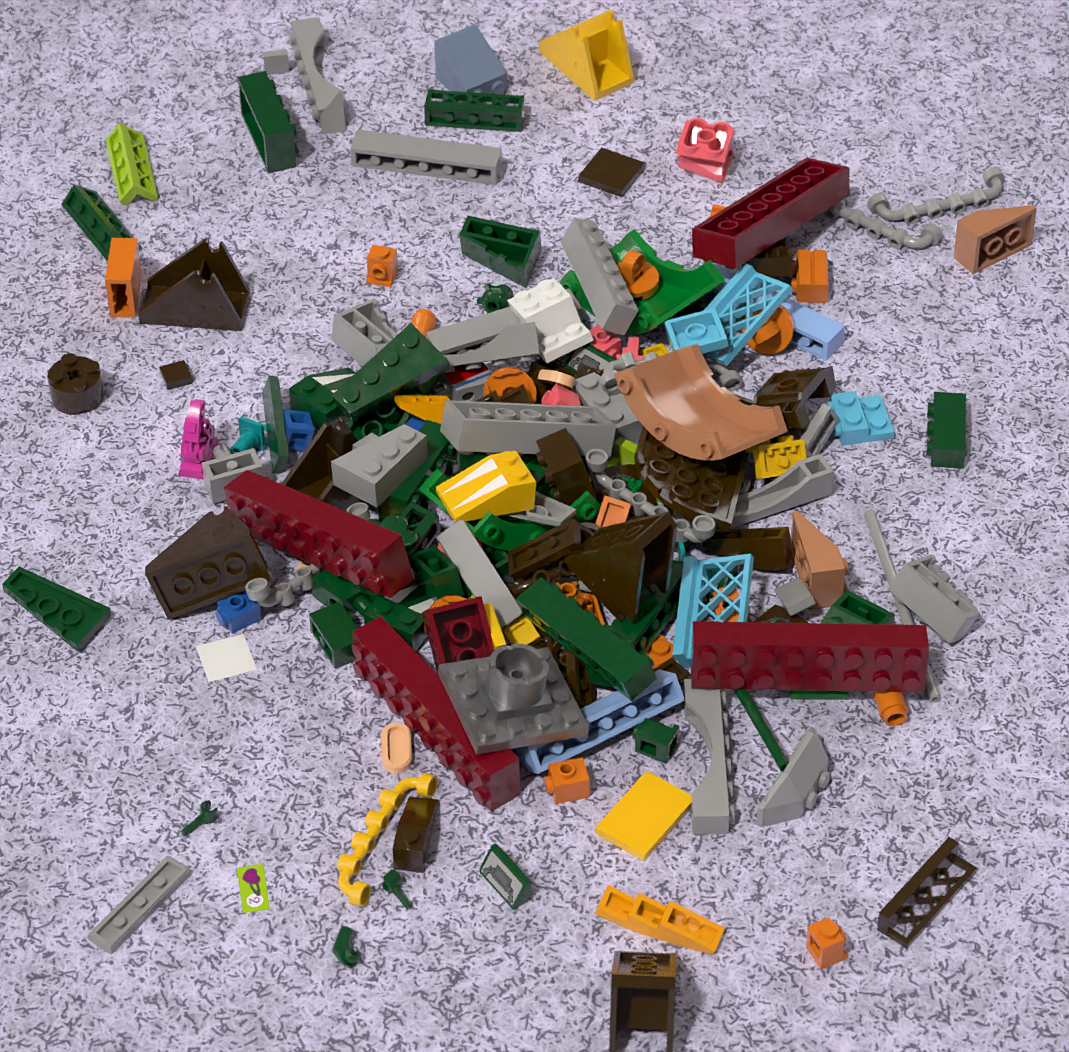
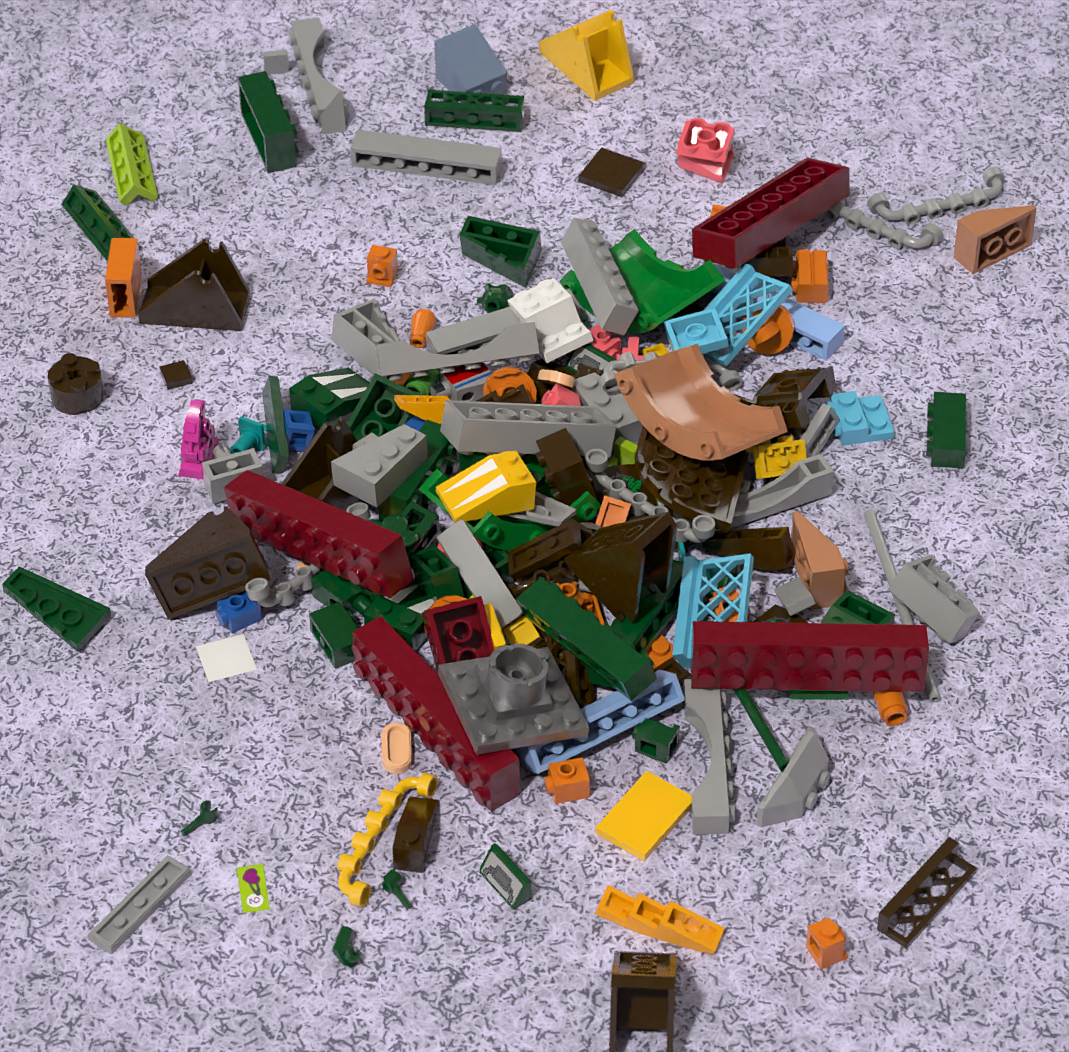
(394, 370): dark green wedge -> none
(639, 276): orange tile -> none

